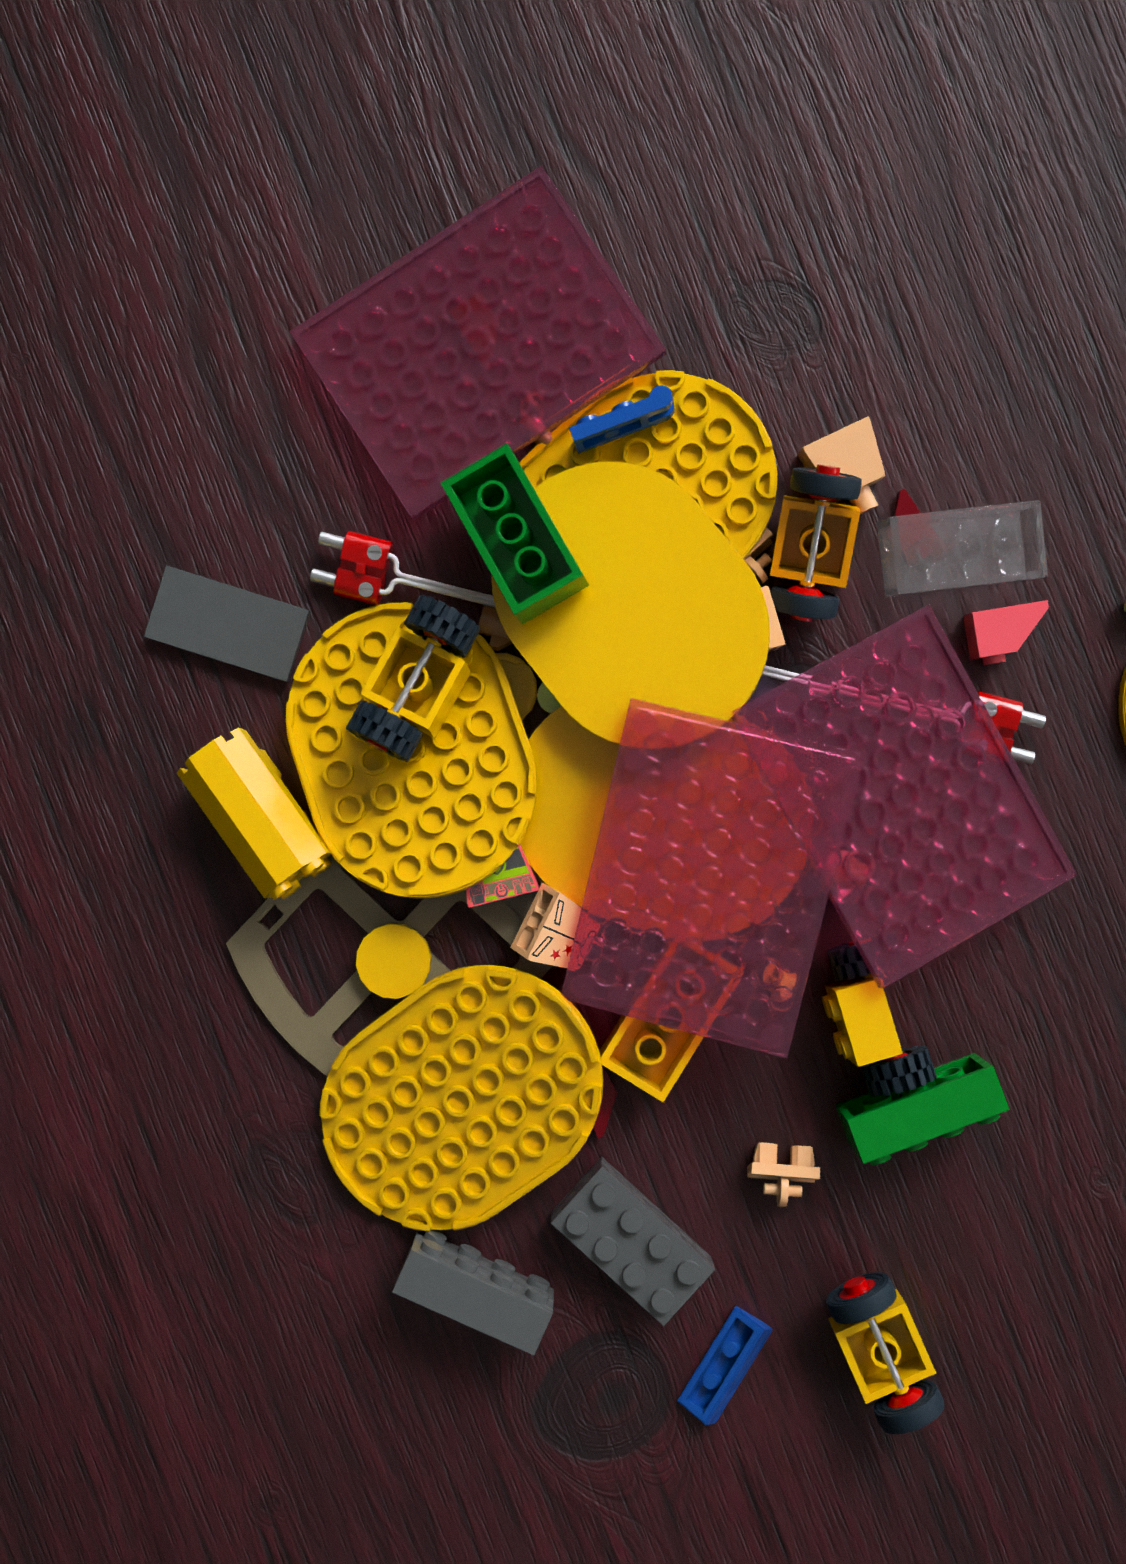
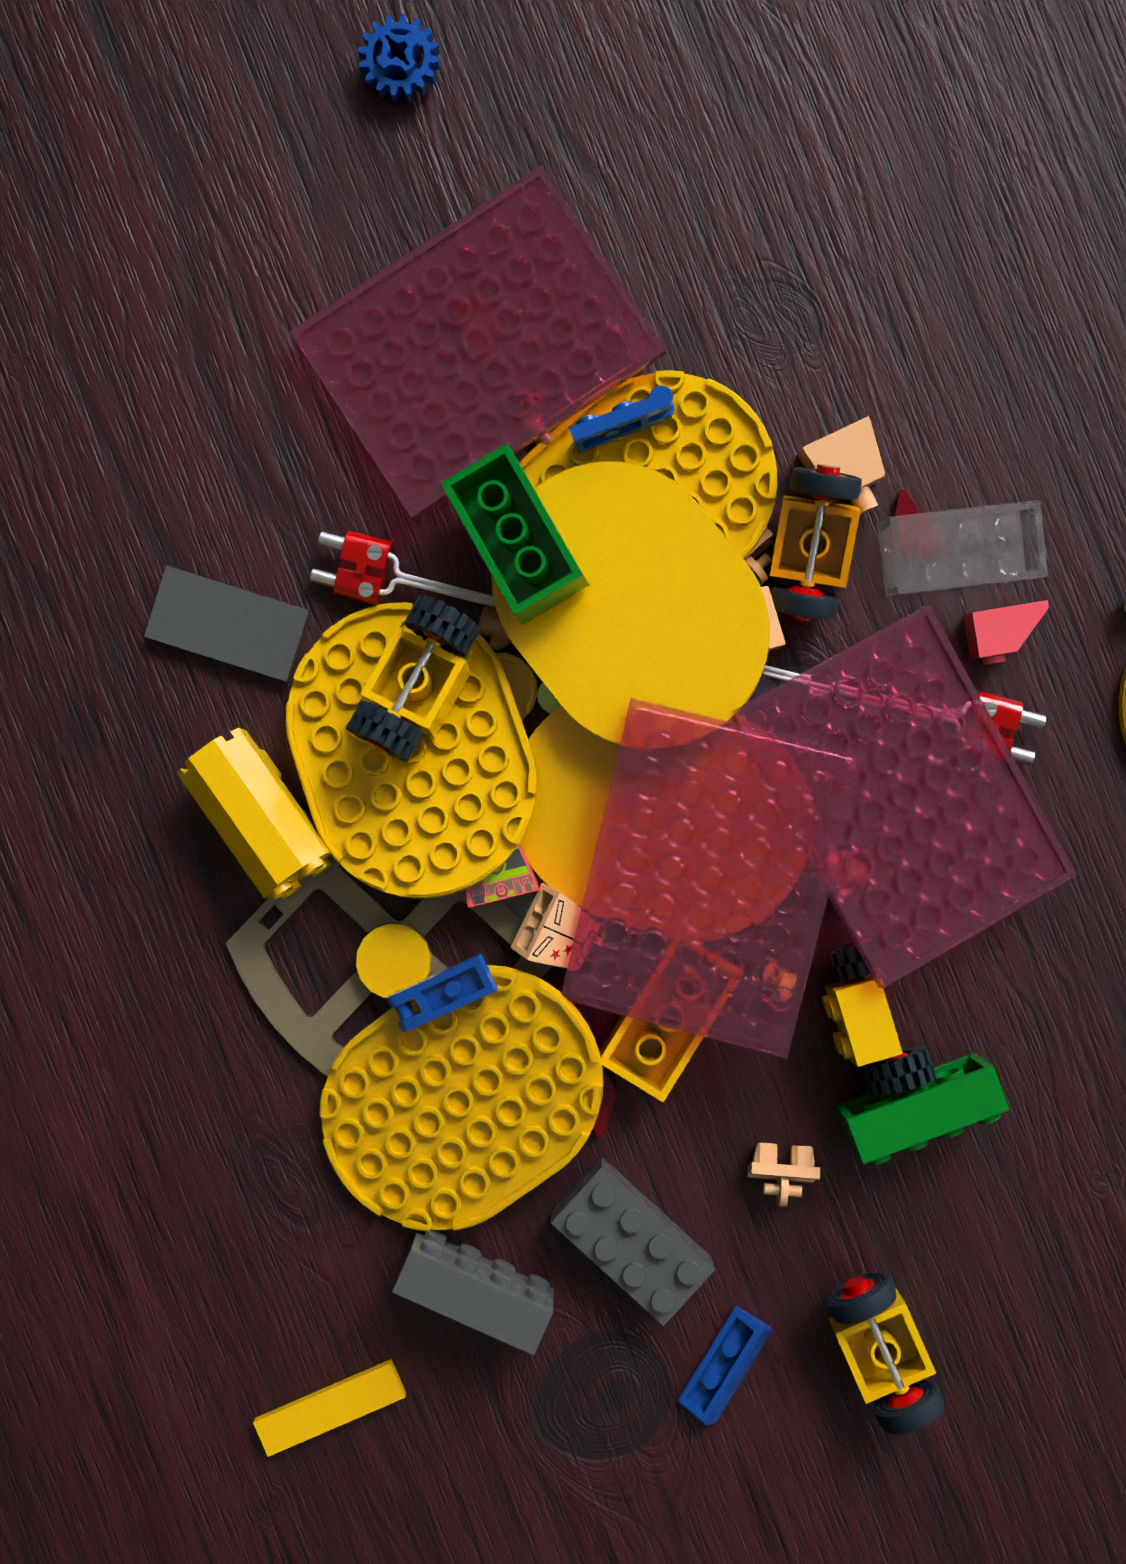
(329, 1407): none -> yellow tile
(406, 43): none -> blue gear
(443, 992): none -> blue plate

